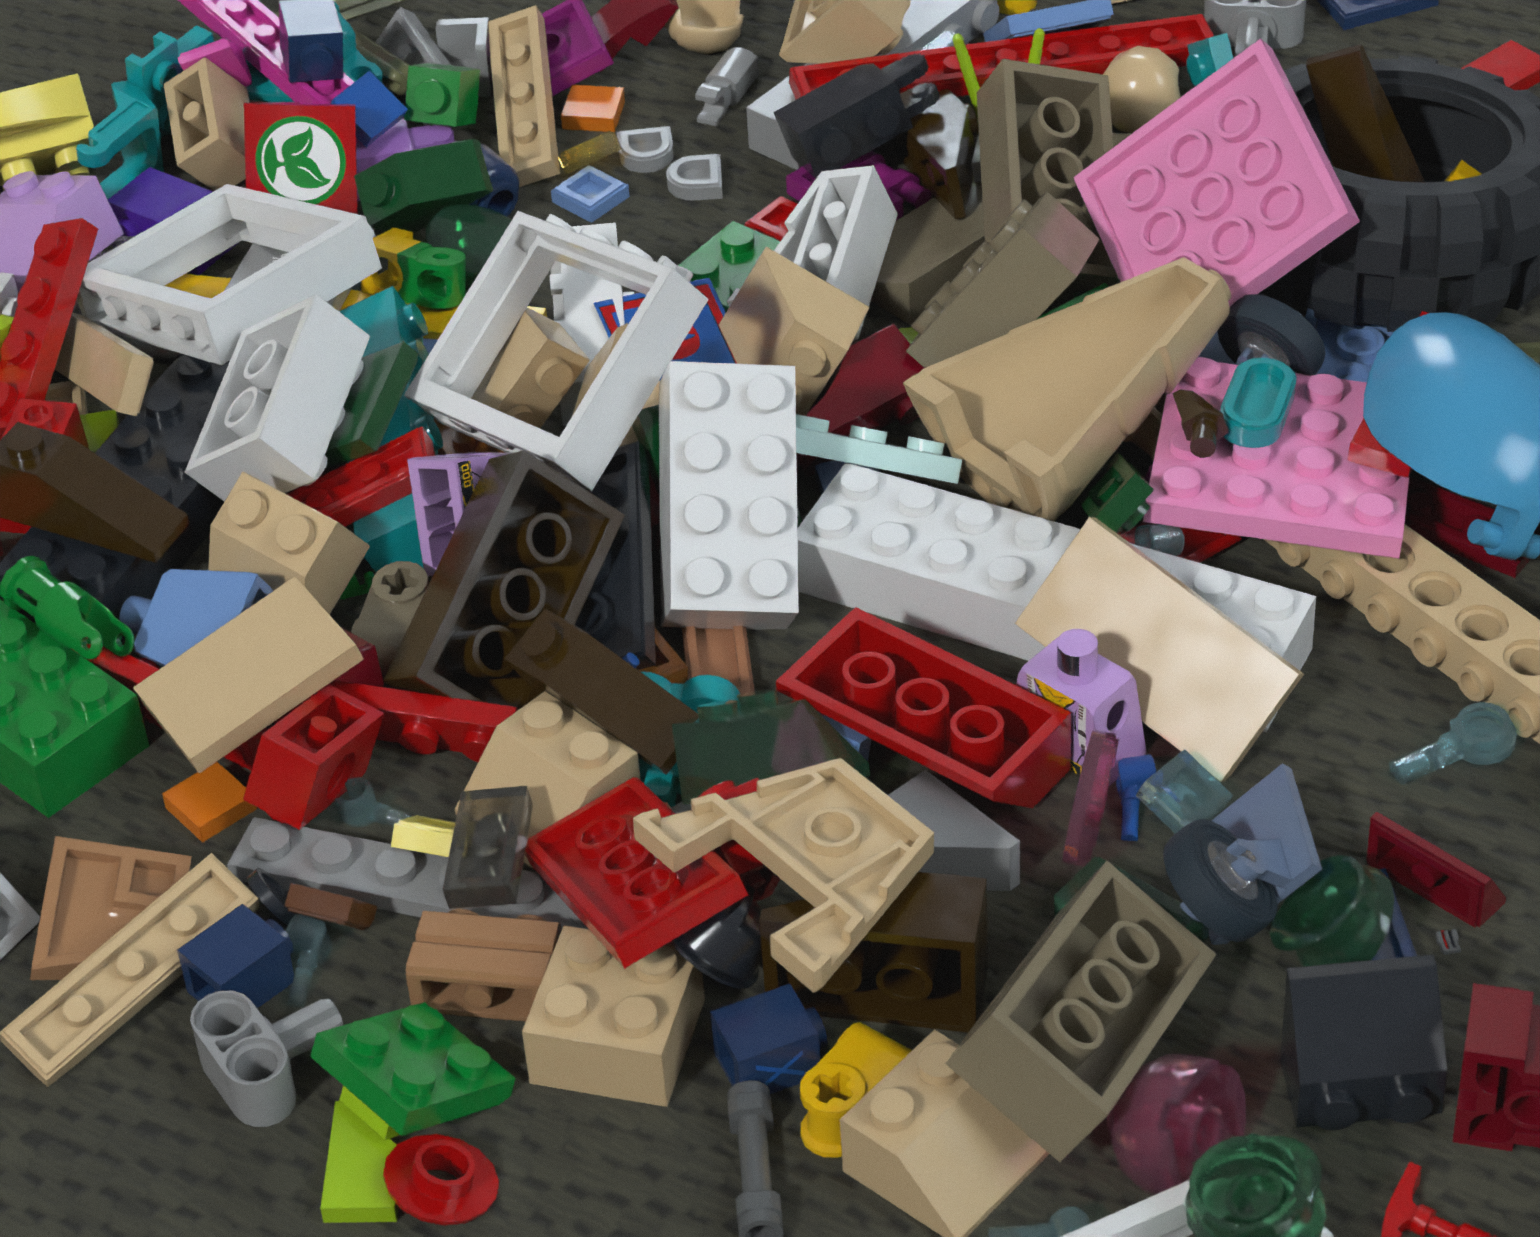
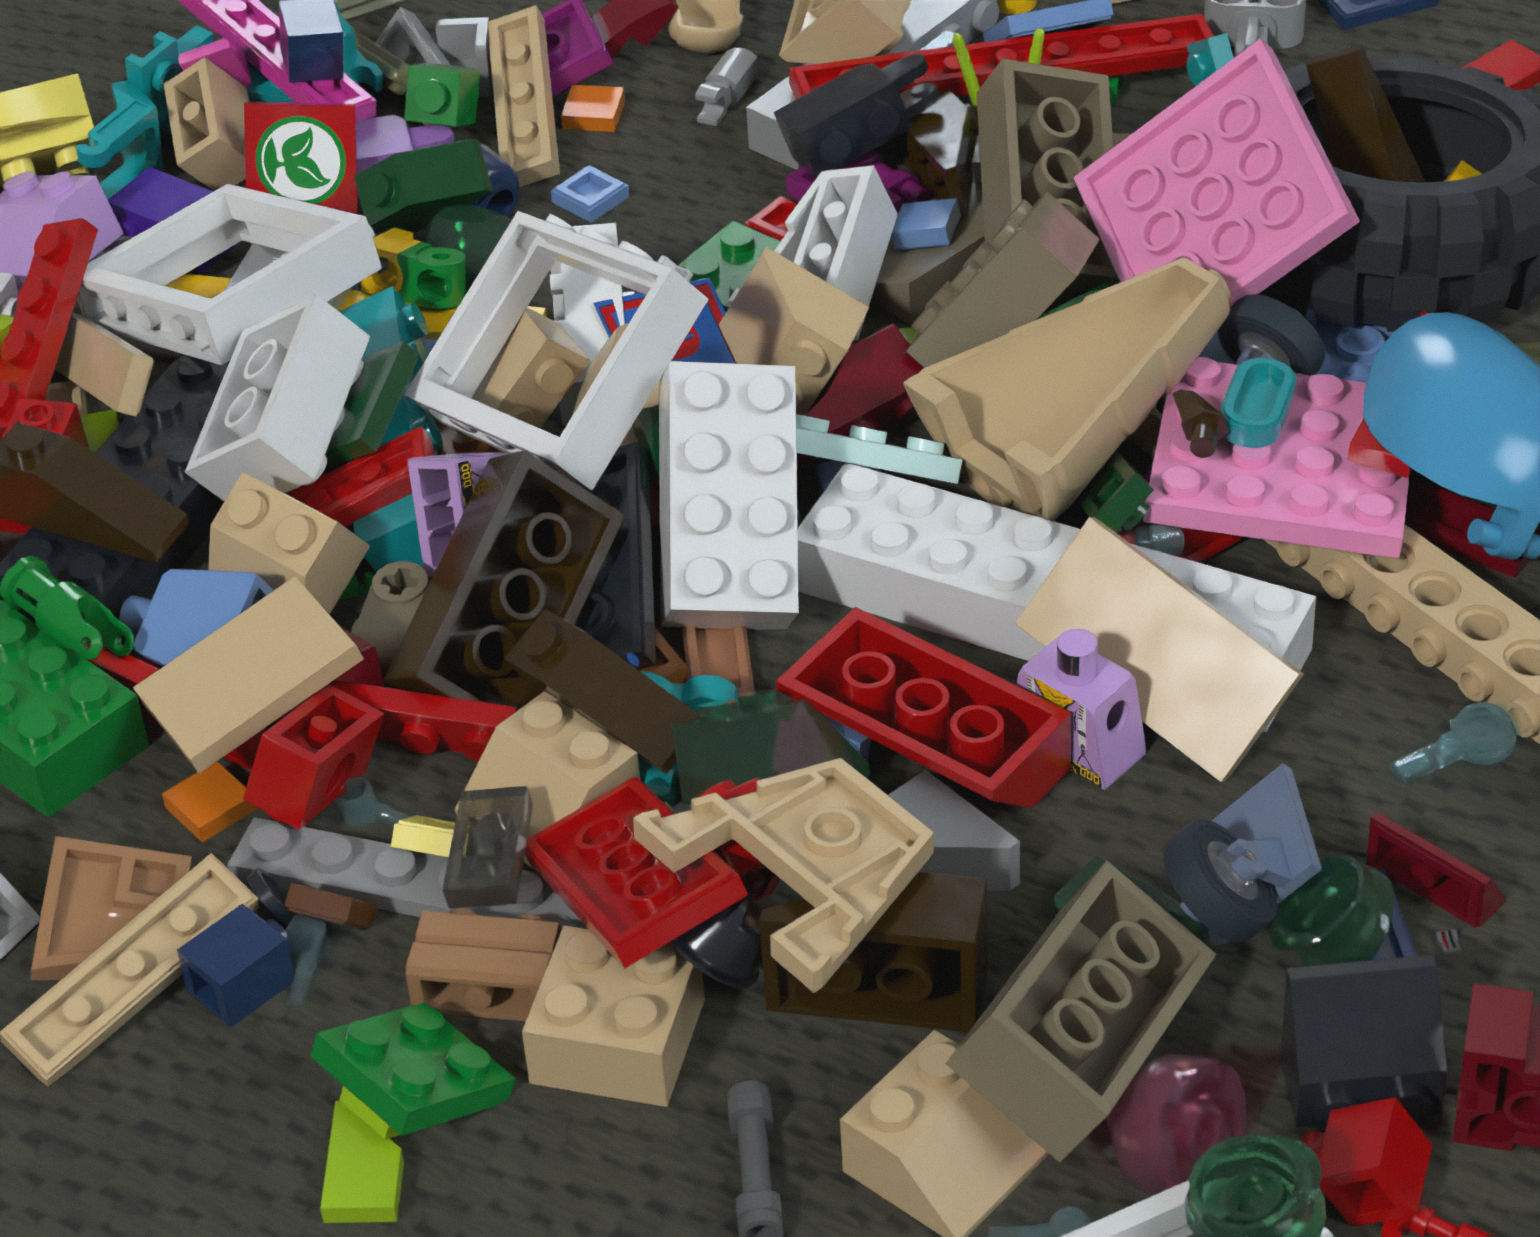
(251, 1056): light grey beam -> none
(374, 107): blue tile -> none
(438, 1199): red piece -> none
(589, 152): clear yellow tile -> none
(646, 149): light grey tile -> none
(696, 177): light grey tile -> none
(768, 1039): dark blue brick -> none
(842, 1080): yellow piece -> none
(926, 224): none -> medium blue tile
(1090, 798): clear pink tile -> none
(1132, 775): blue hand -> none
(1140, 86): tan hair -> none
(1183, 792): clear light blue plate -> none
(1372, 1161): none -> red brick

